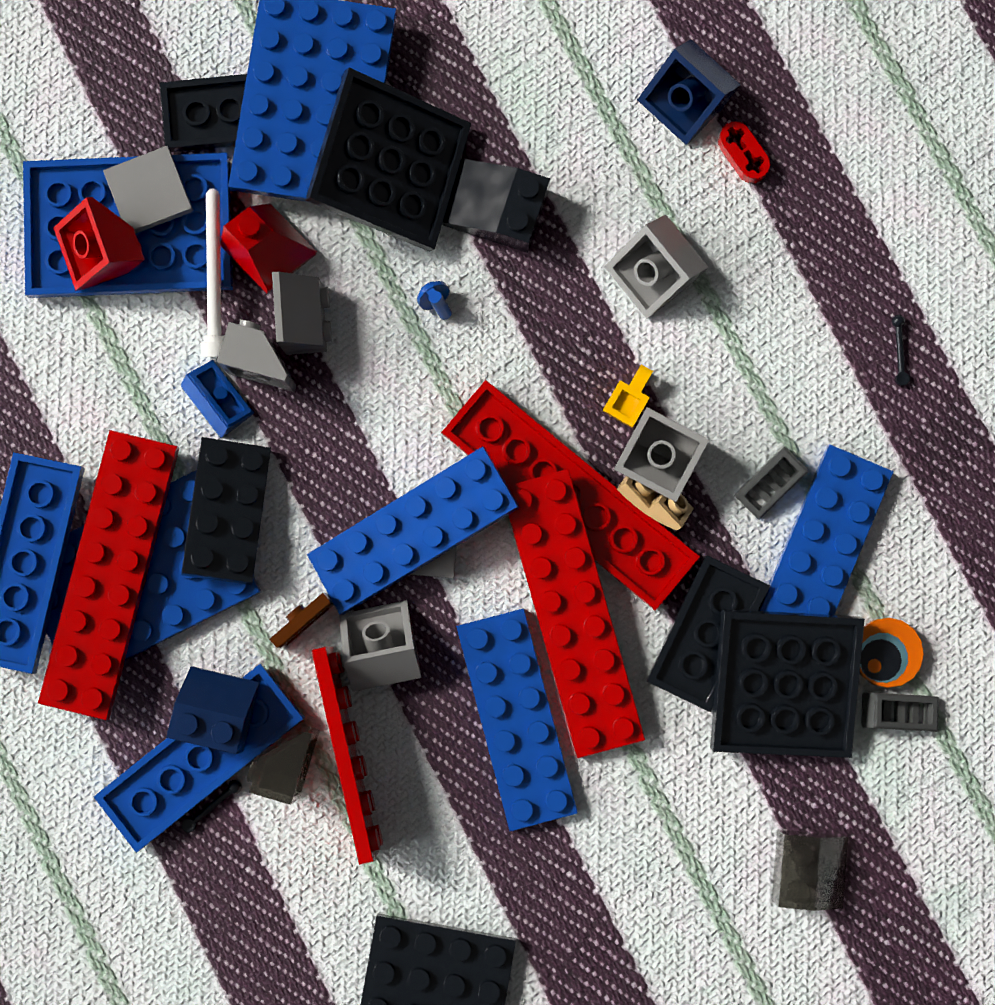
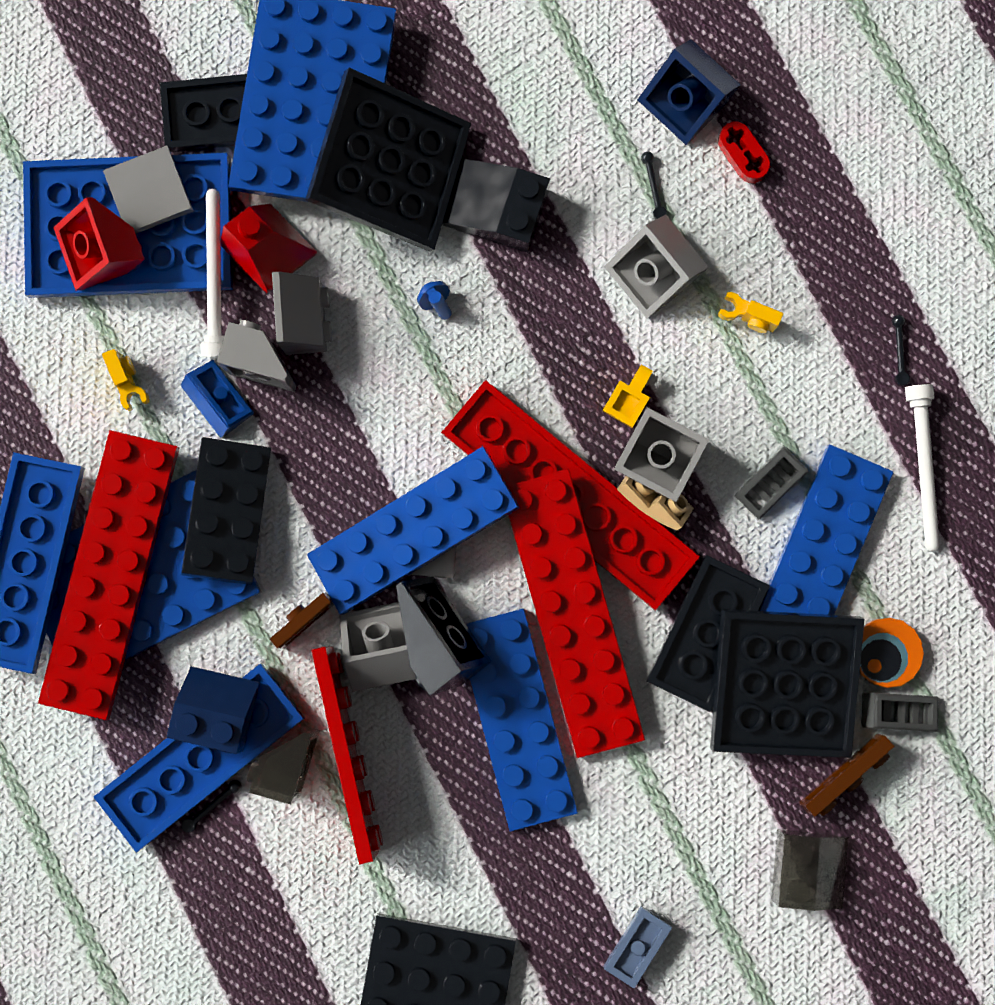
(121, 372): none -> yellow plate
(437, 638): none -> black slope
(637, 947): none -> sand blue plate
(648, 158): none -> black hinge
(759, 317): none -> yellow plate
(847, 776): none -> reddish brown plate
(920, 399): none -> white piece

